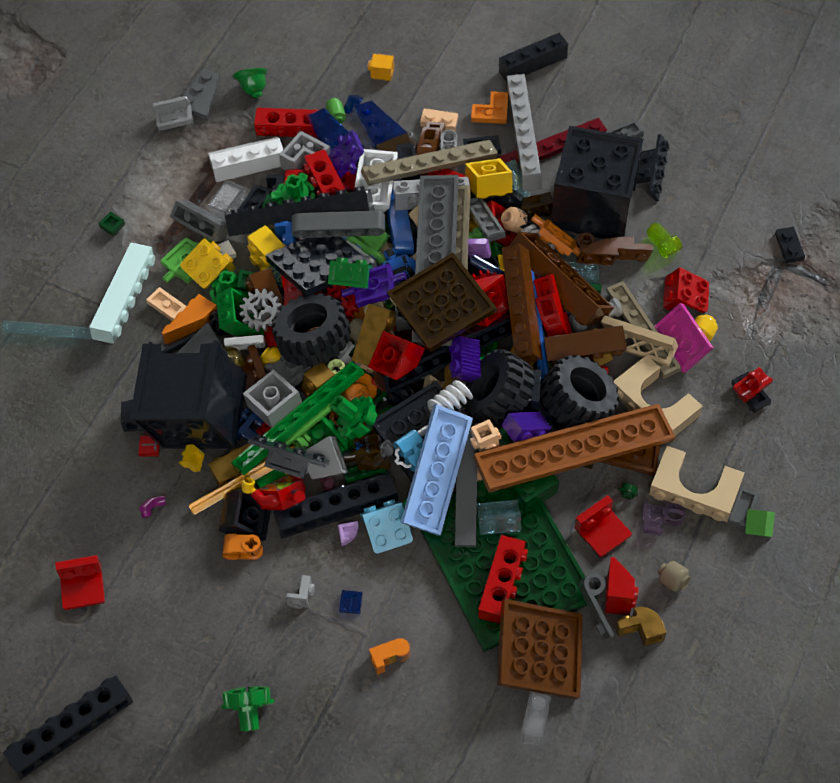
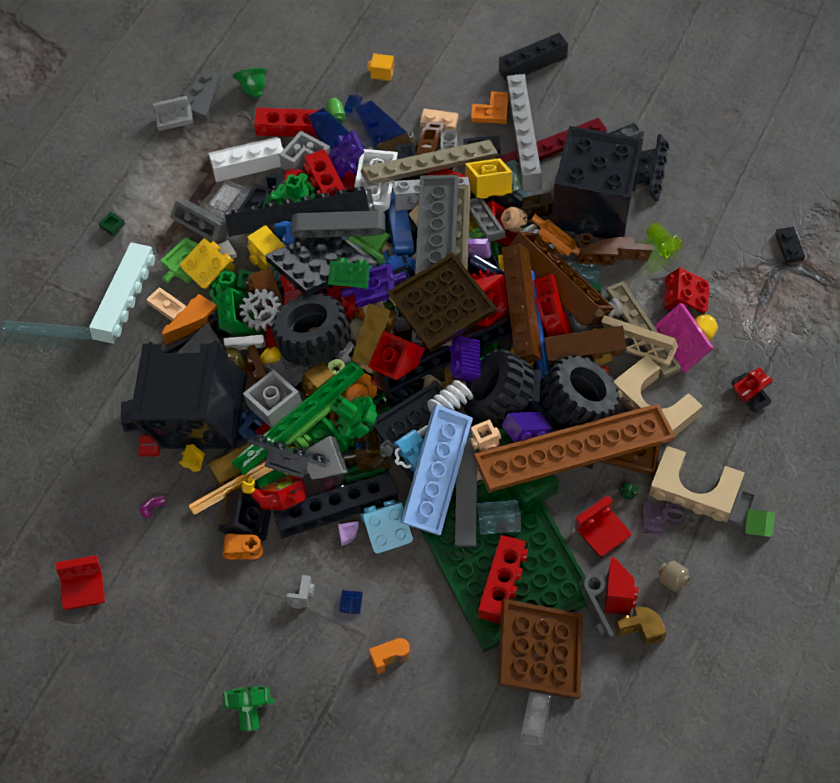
(63, 738): black brick -> none

